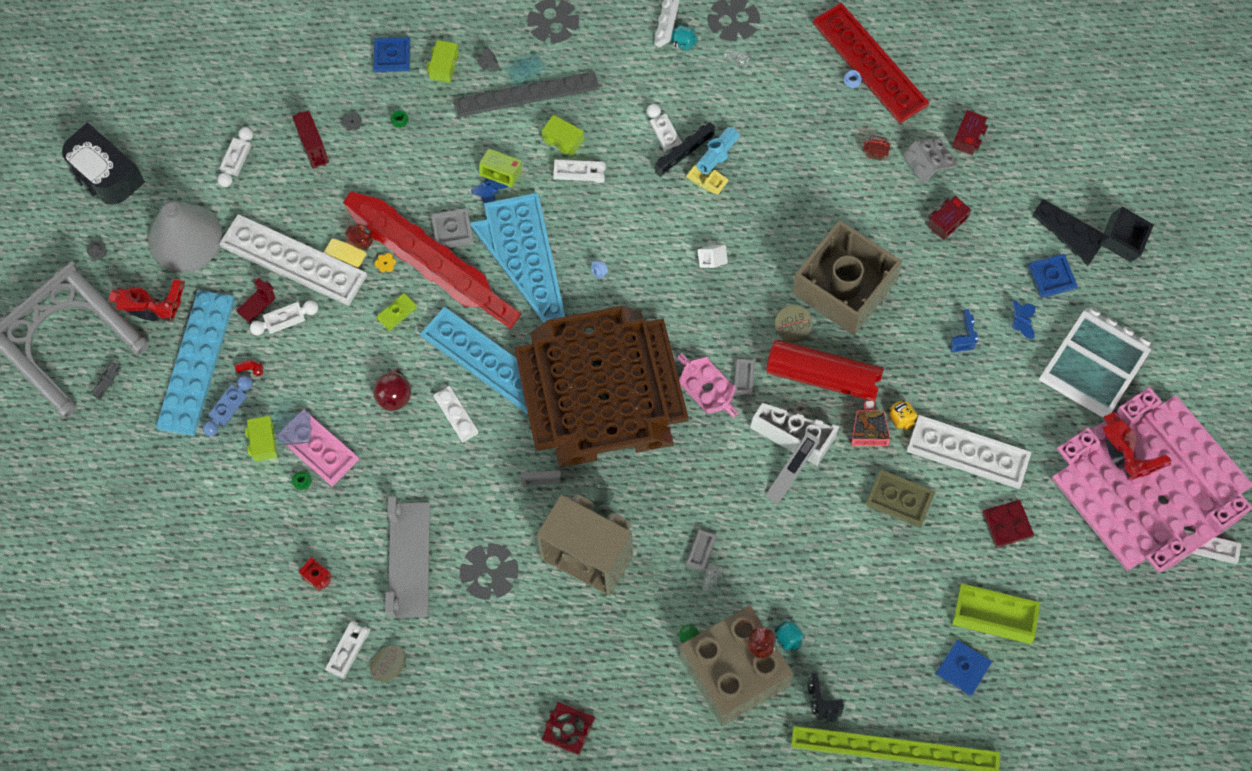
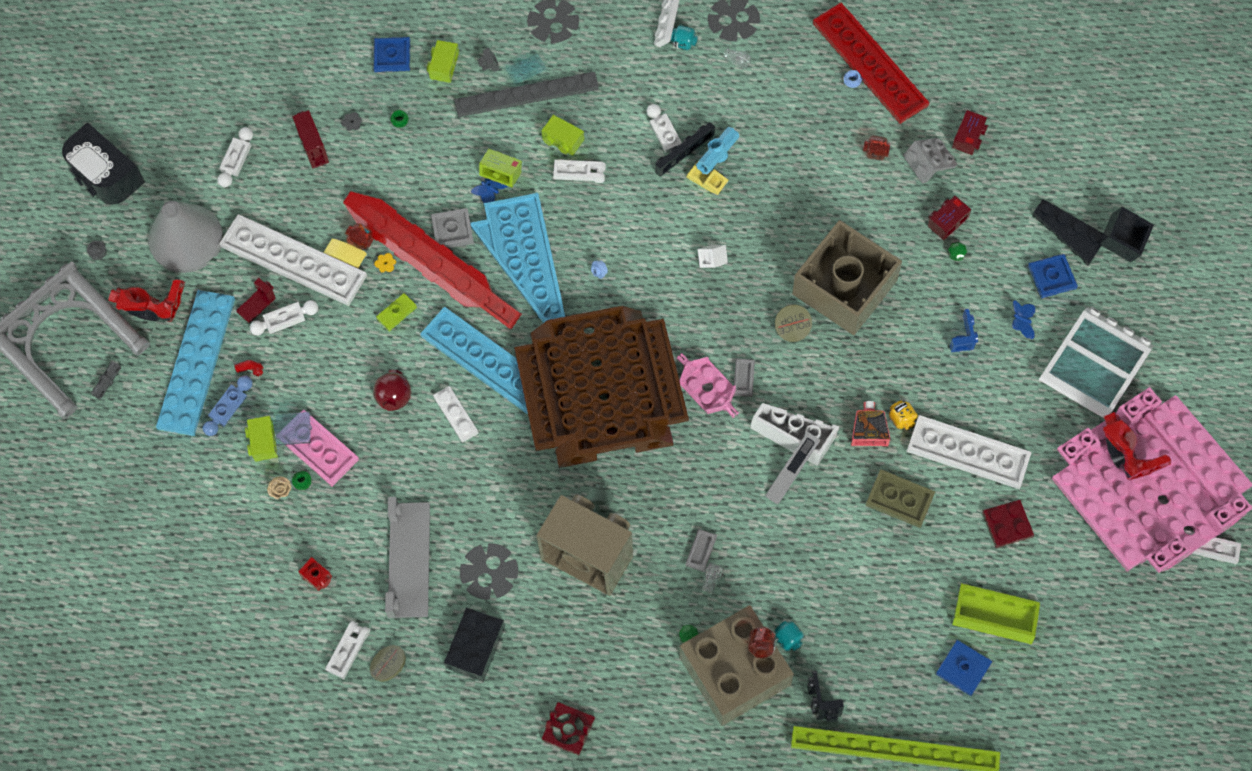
(279, 487): none -> tan plate
(474, 644): none -> black brick
(541, 478): light grey tile -> none
(824, 370): red piece -> none
(957, 251): none -> green tile

